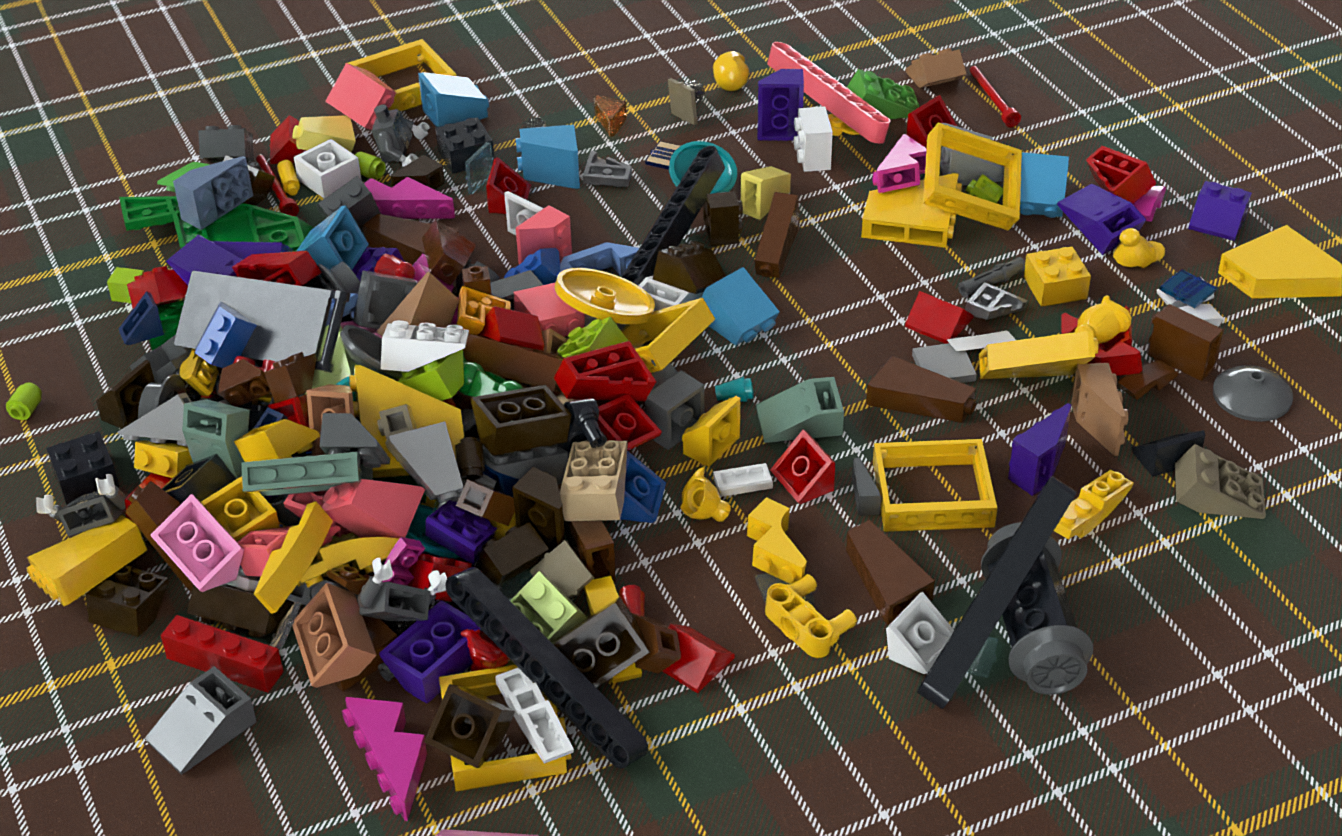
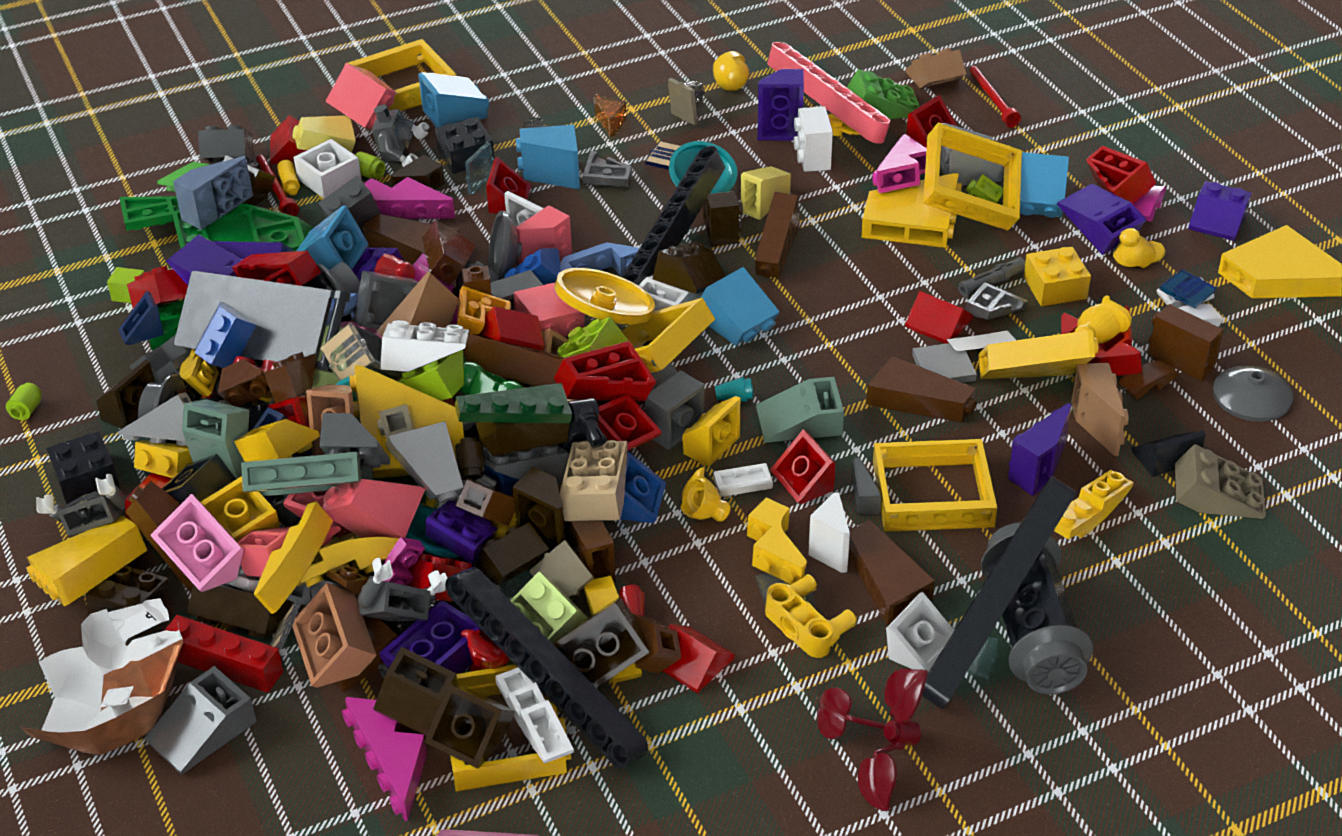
(109, 689): none -> white piece
(346, 351): none -> piece
(413, 690): none -> dark brown slope
(503, 245): none -> dark grey dish
(519, 405): none -> dark green wing
(830, 534): none -> white slope
(902, 694): none -> dark red plant

